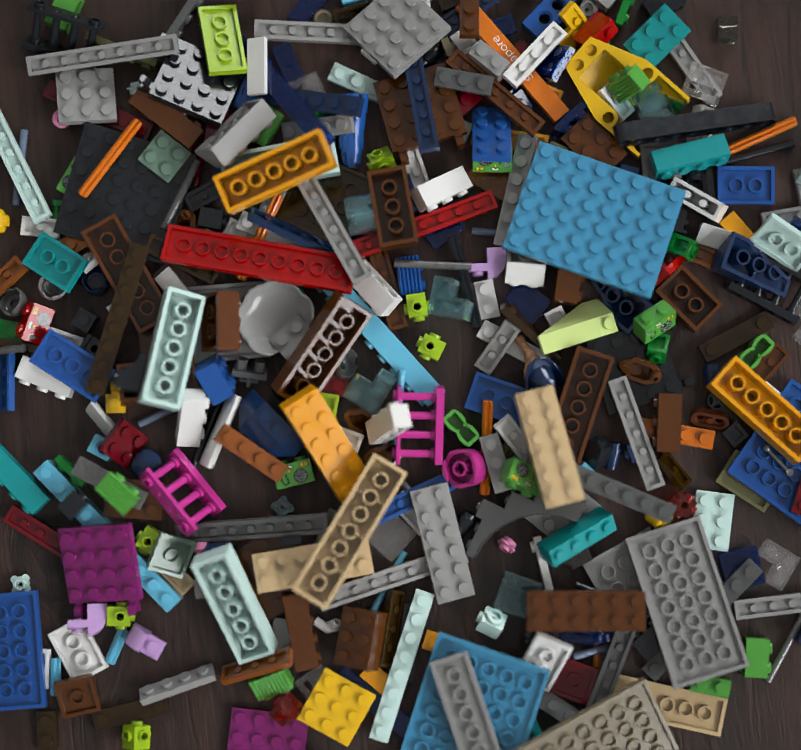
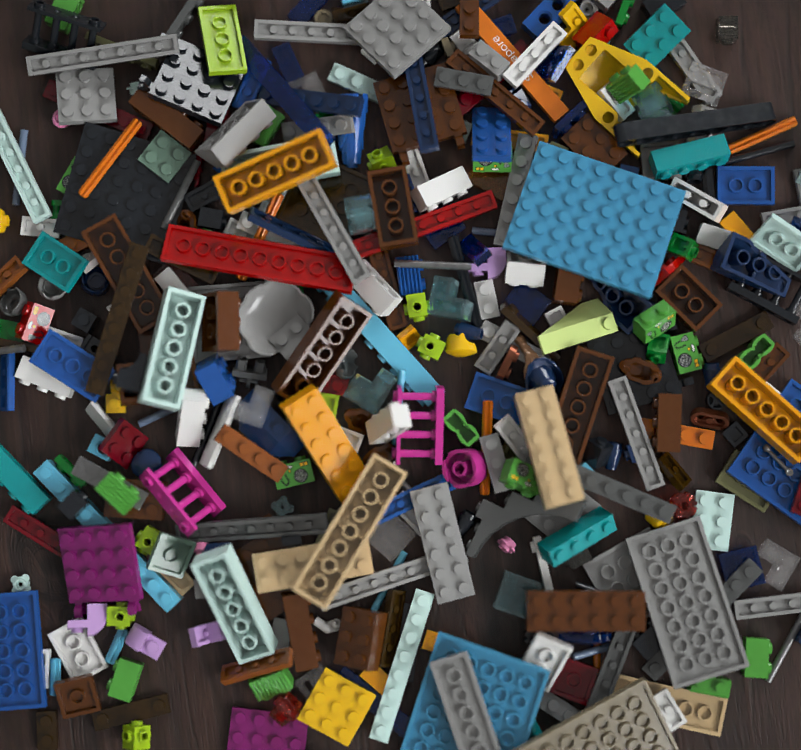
(125, 678): none -> bright green brick
(177, 684): light grey plate -> none
(206, 633): none -> lavender brick
(253, 412): none -> clear plate
(257, 66): white tile -> none
(408, 337): none -> light orange plate
(459, 347): none -> yellow hair
(471, 332): none -> dark blue cone
(475, 250): none -> clear blue plate
(490, 622): light aqua brick -> none
(511, 356): none -> copper plate
(669, 709): none -> white plate
(685, 353): none -> bright green brick

